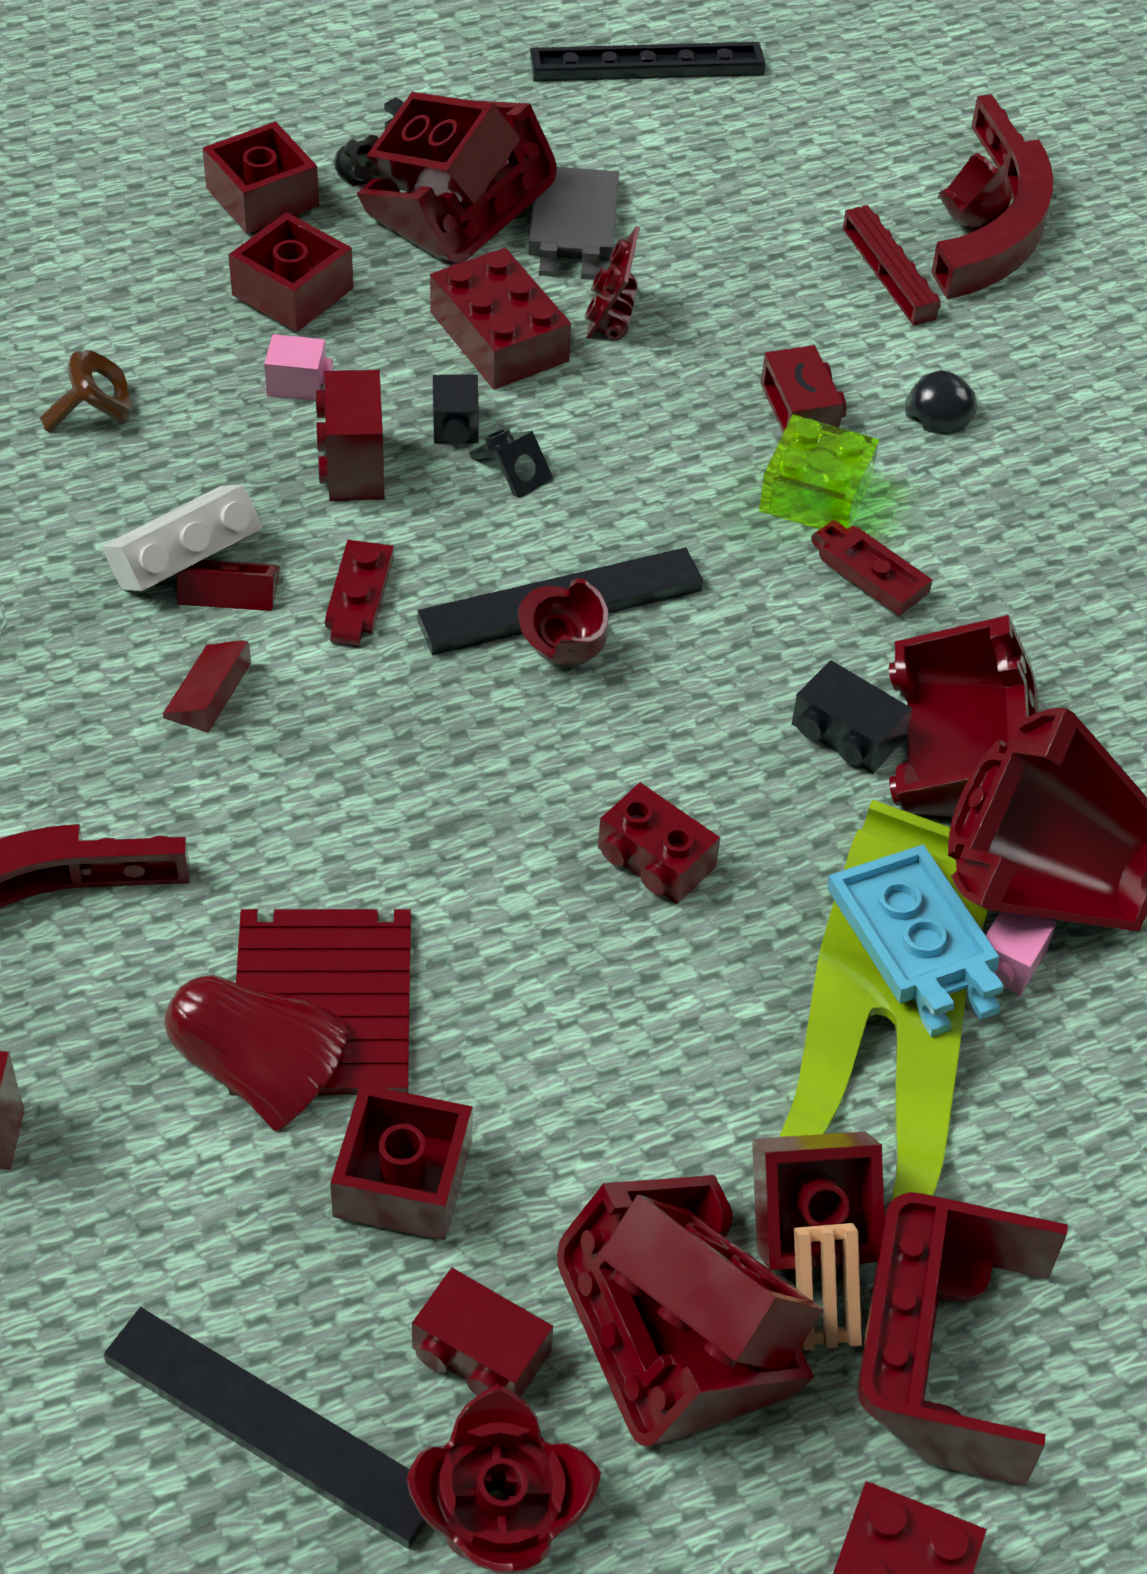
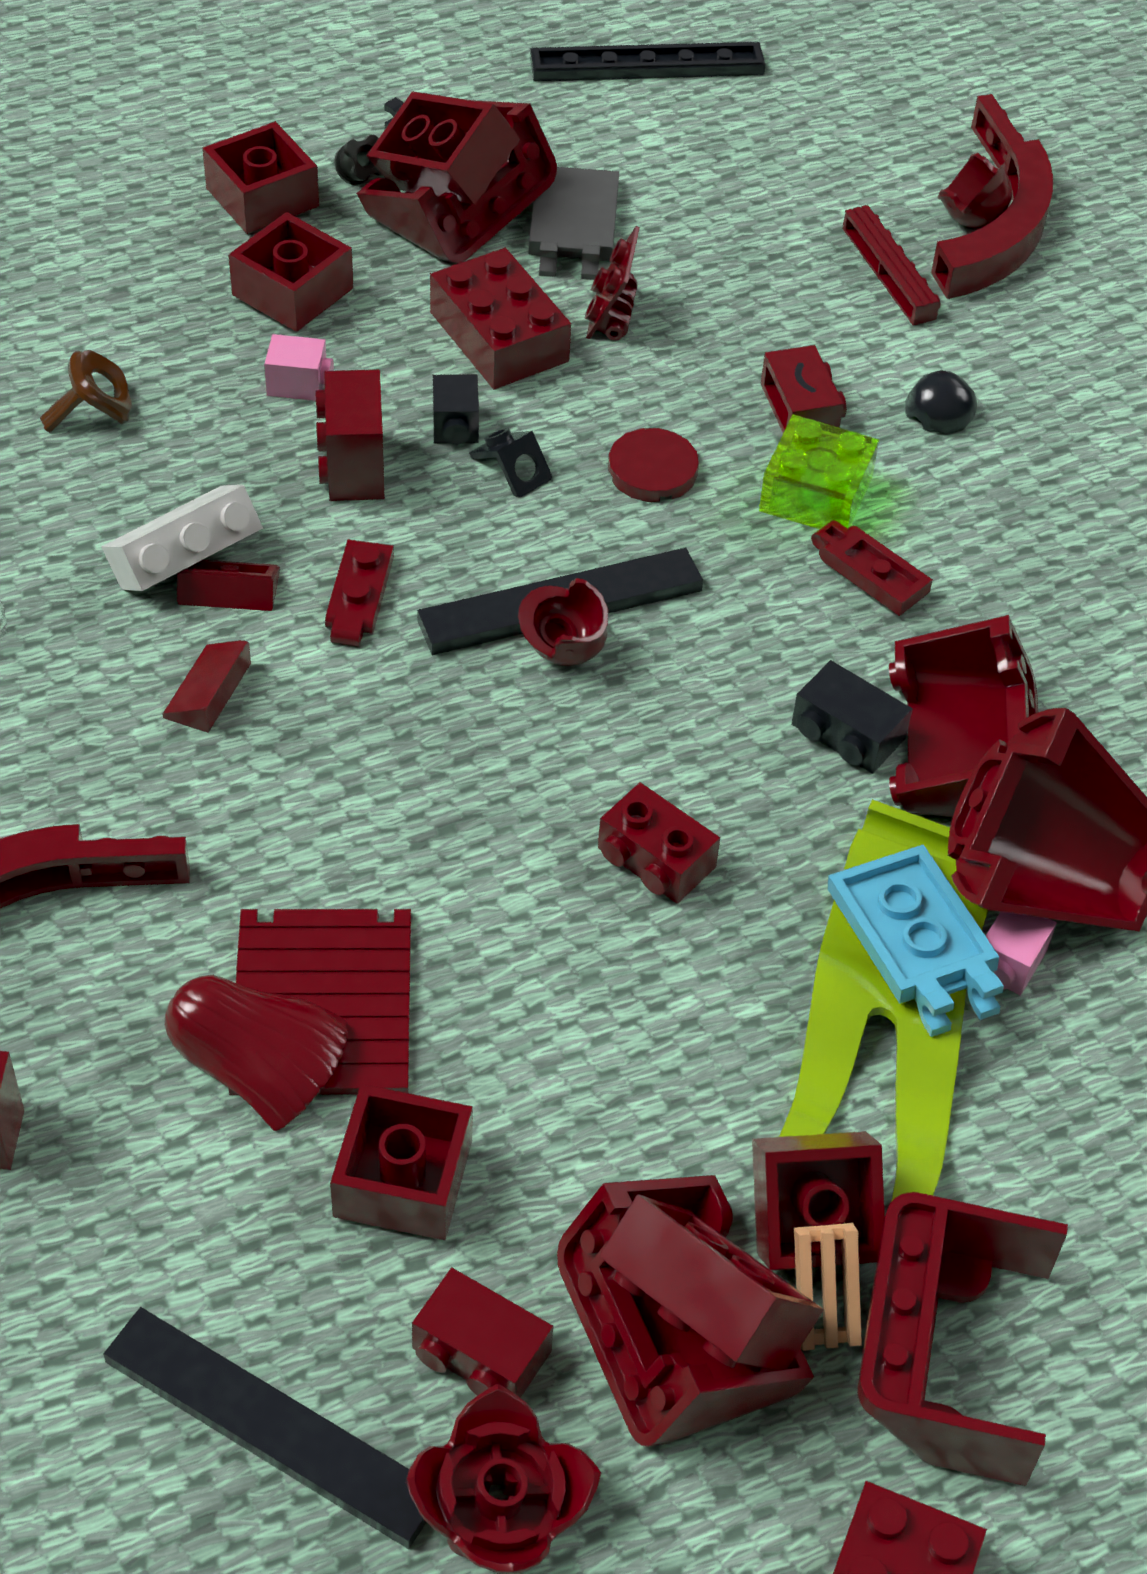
(653, 464): none -> dark red tile

